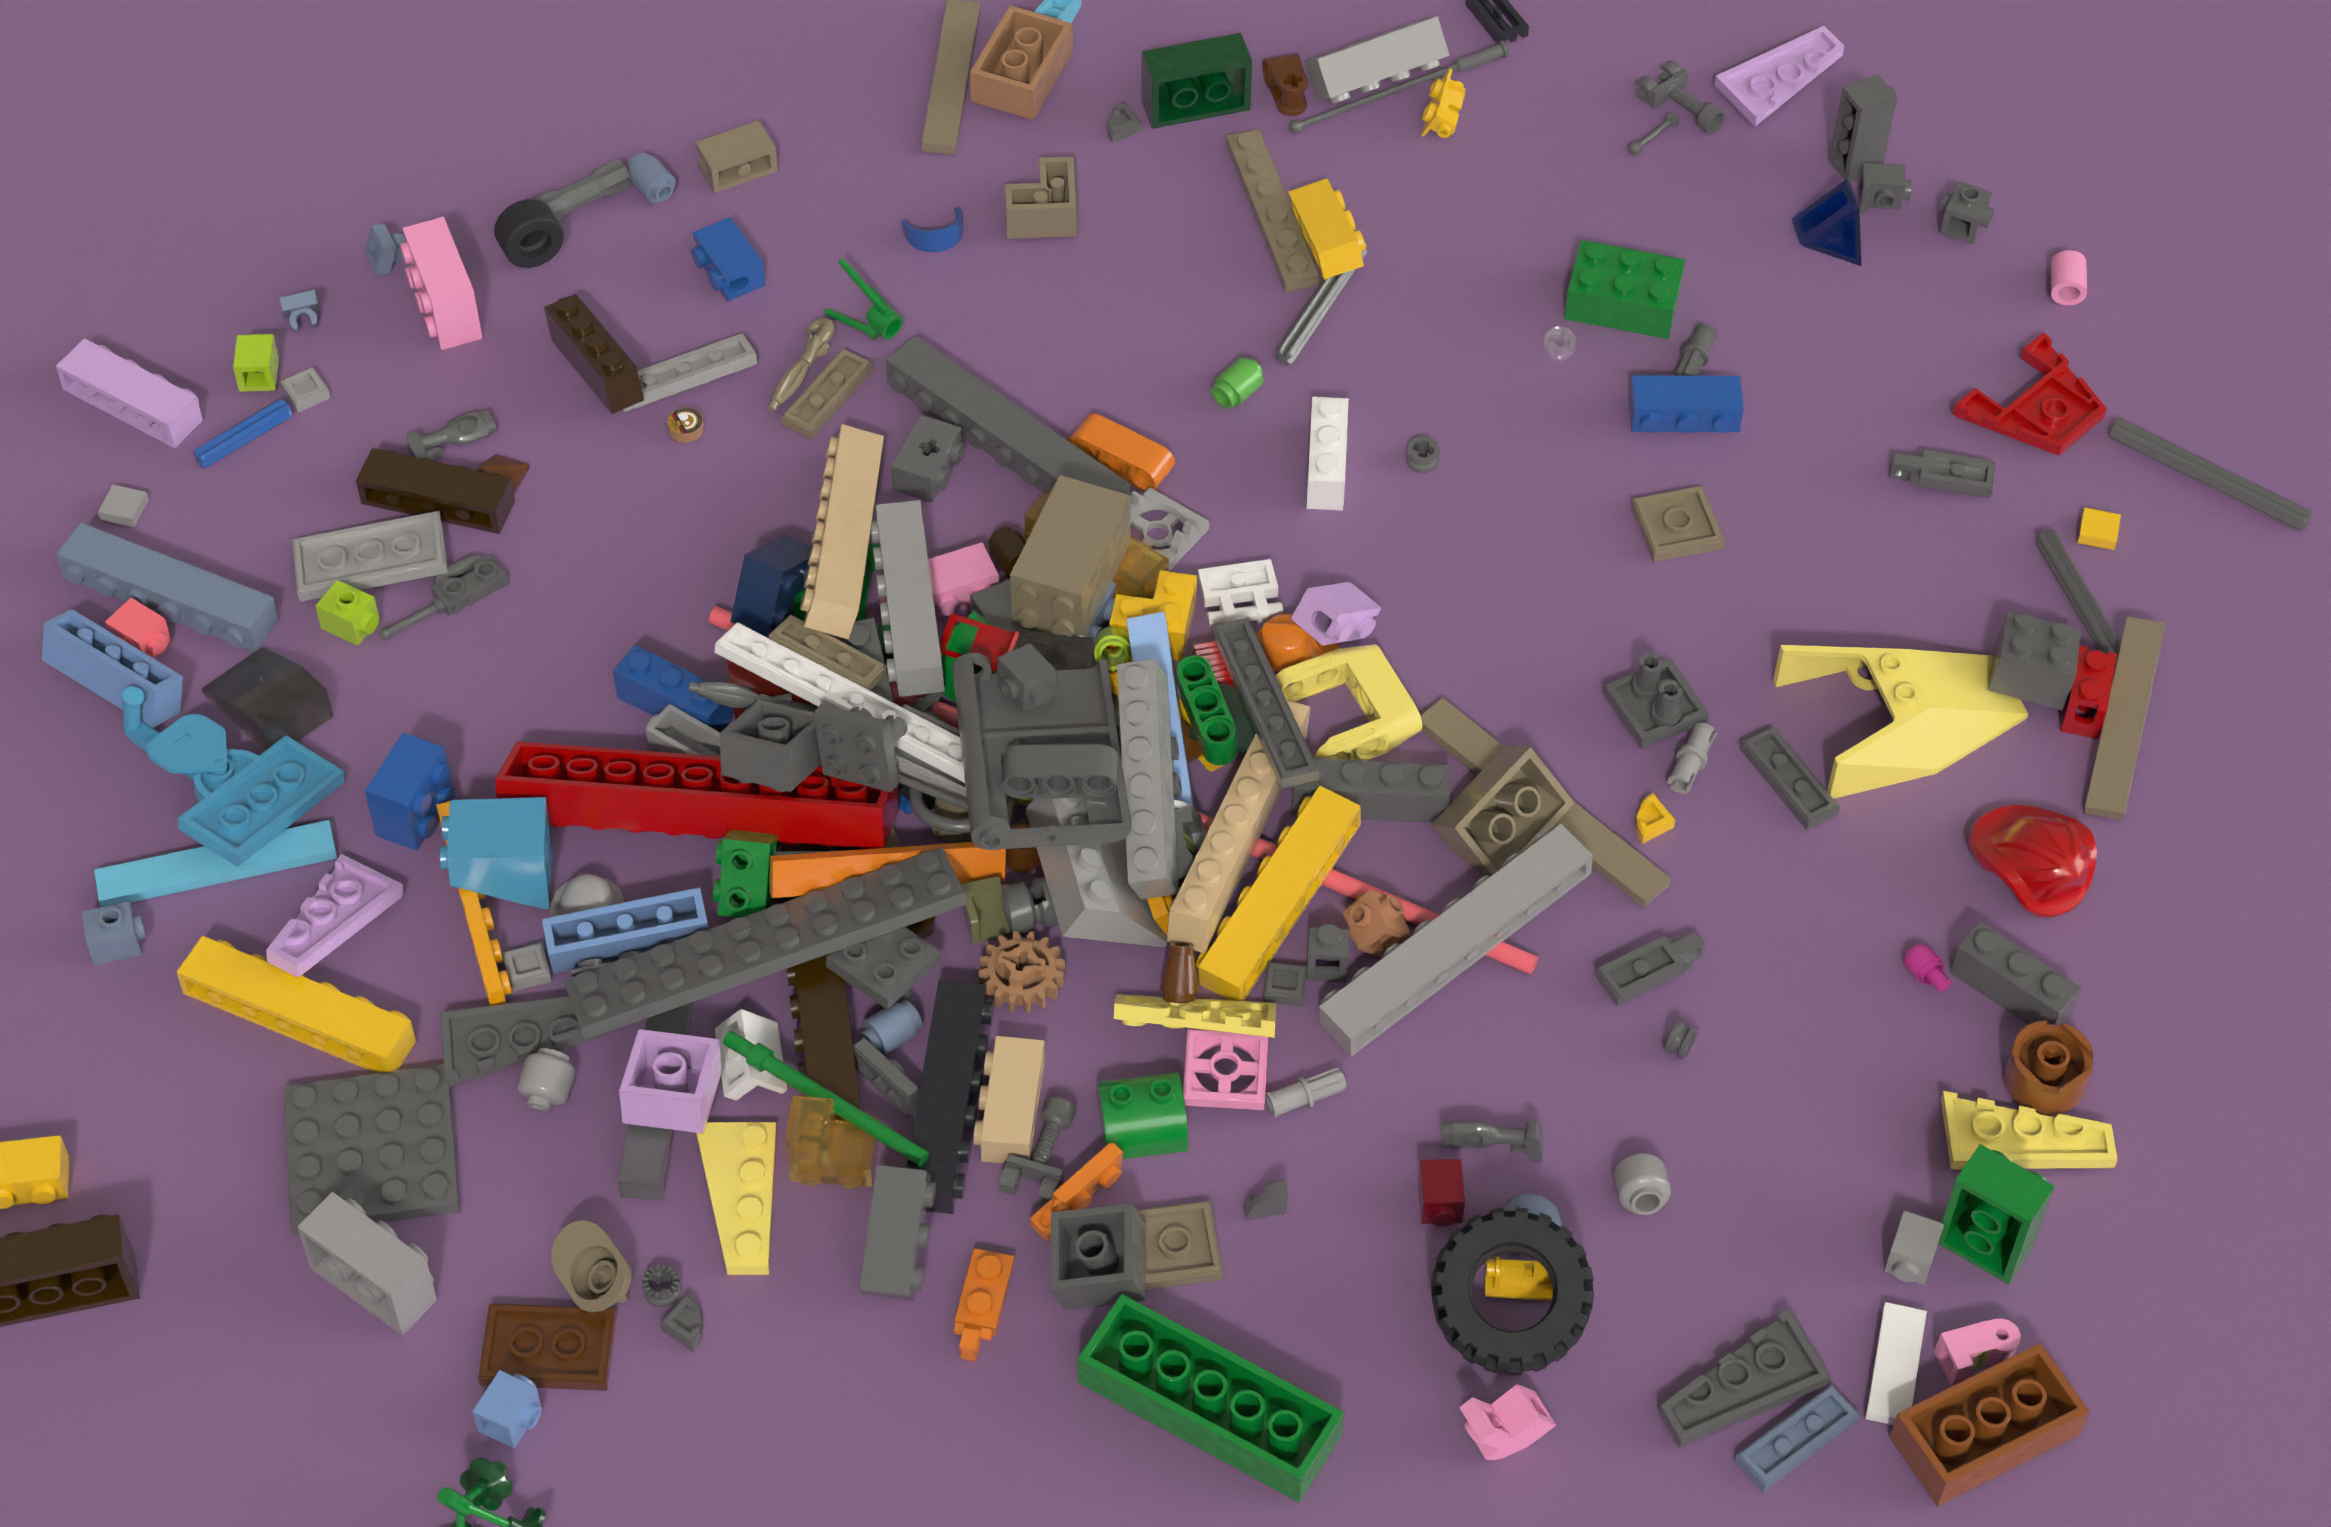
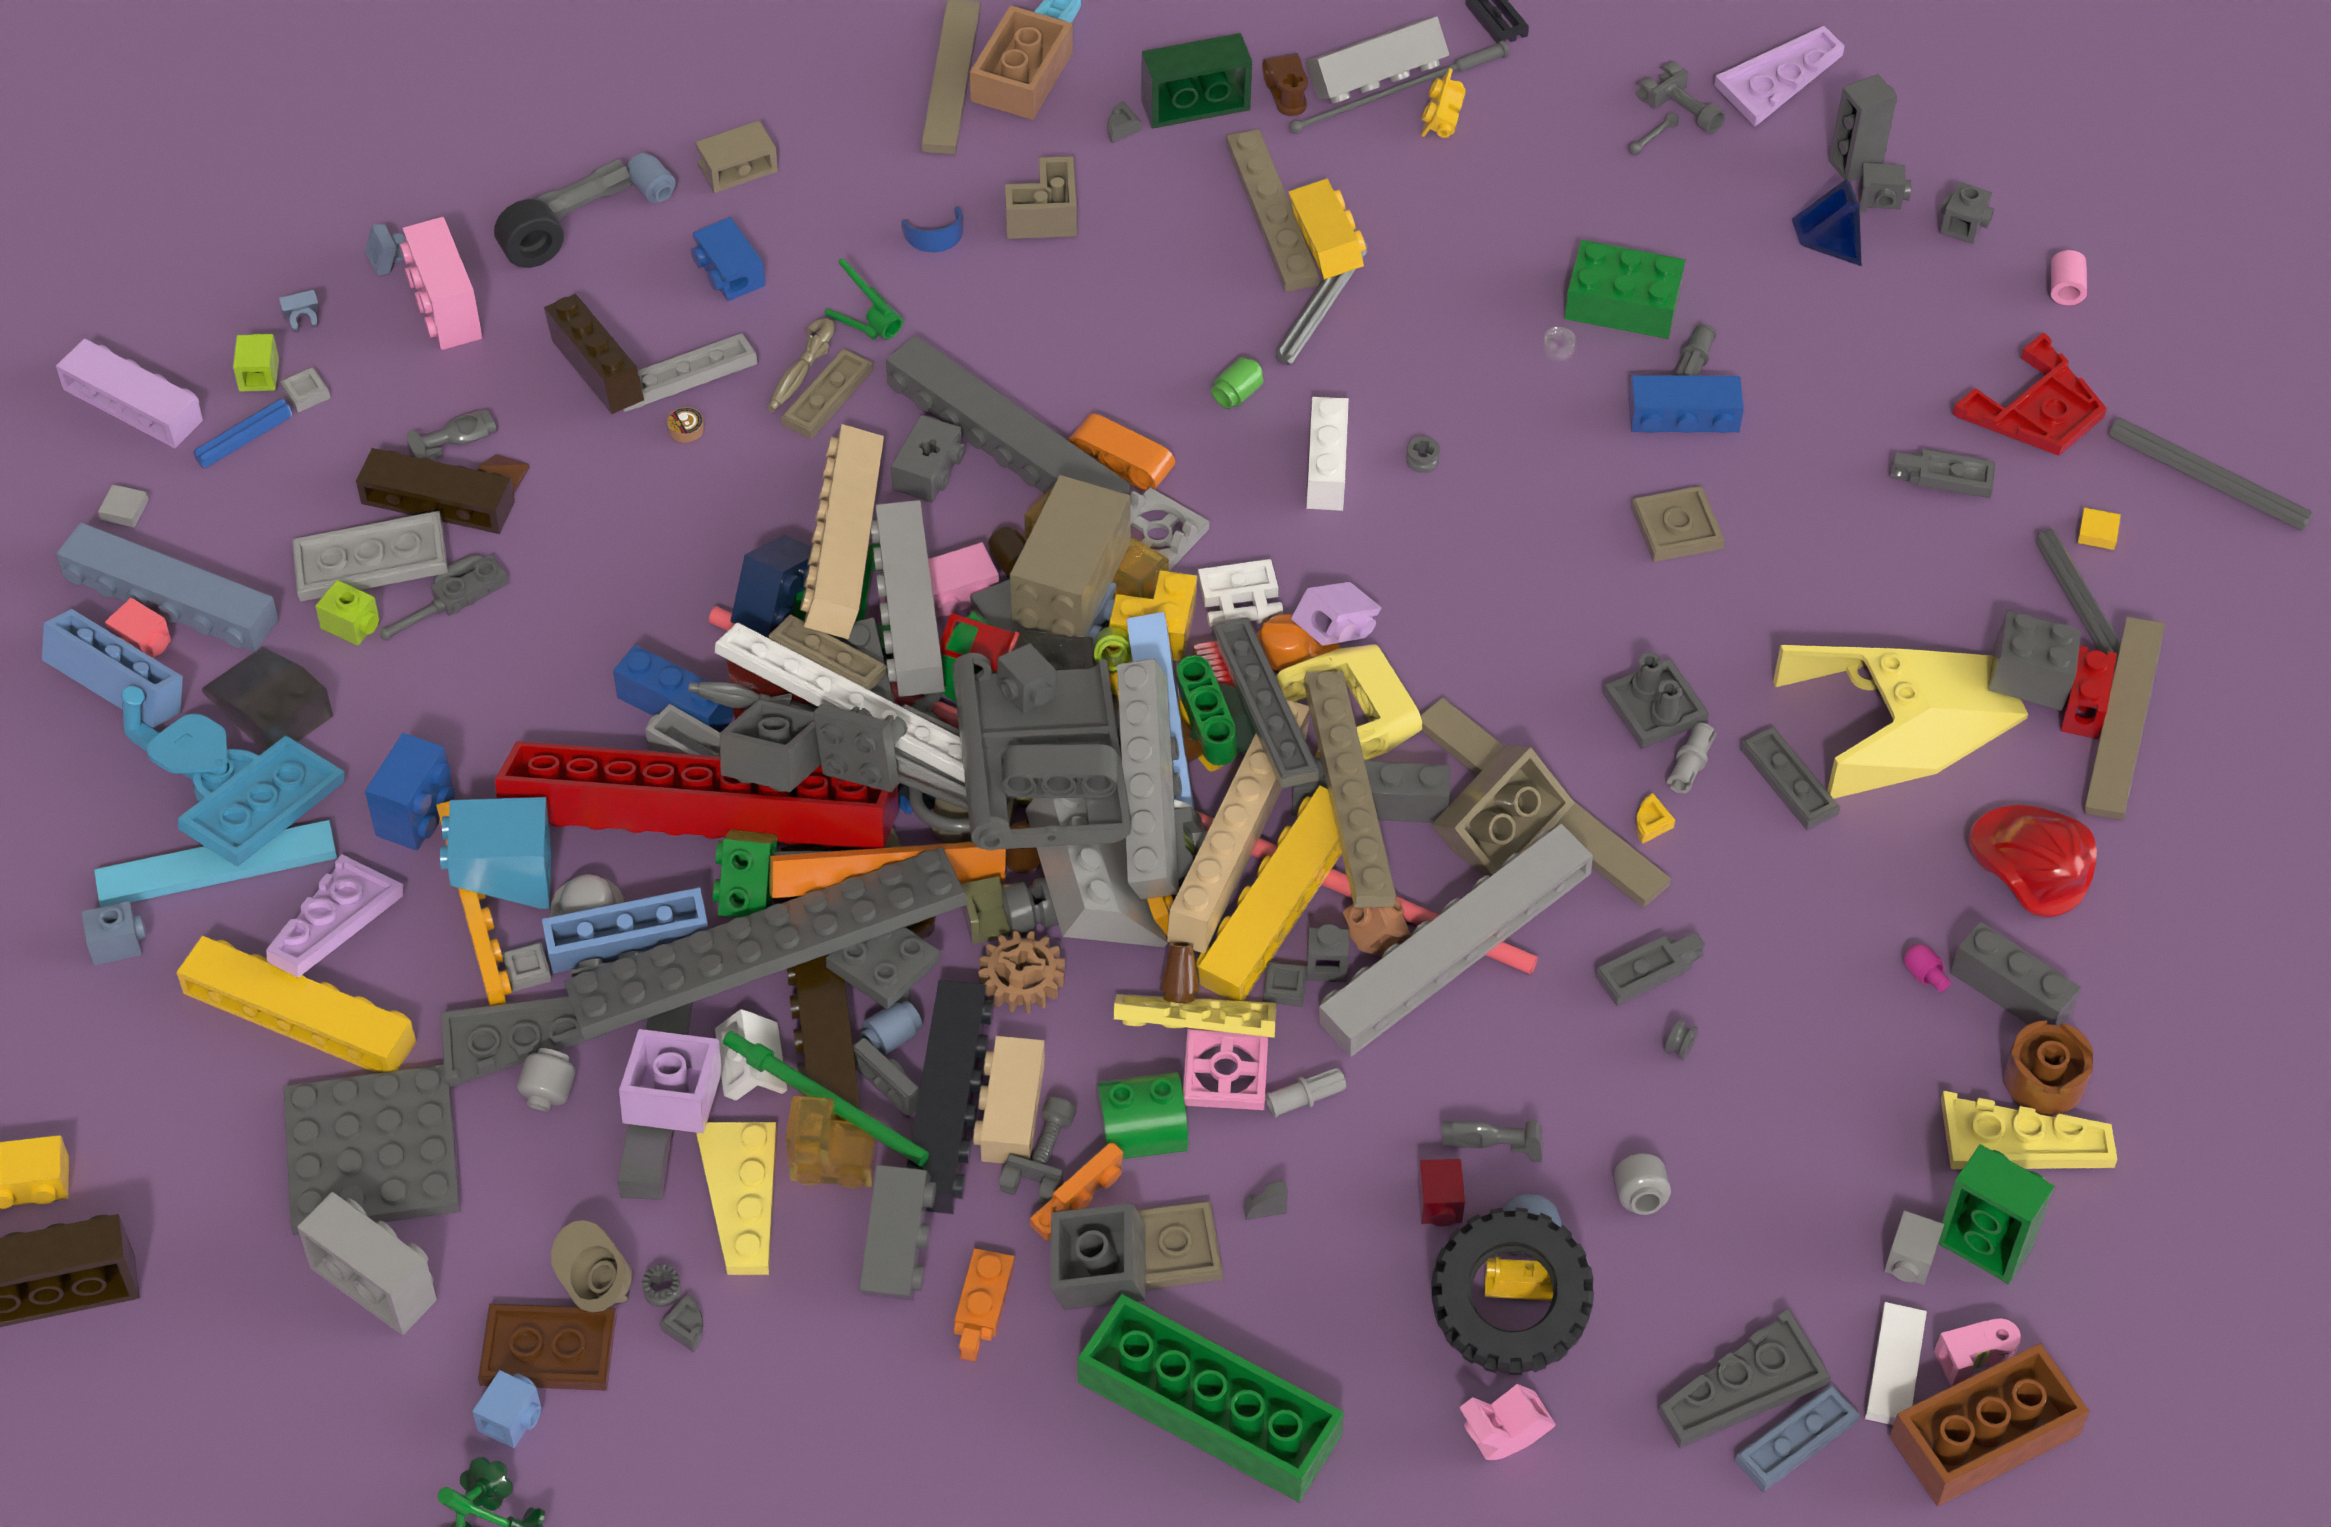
(1349, 790): none -> dark tan plate

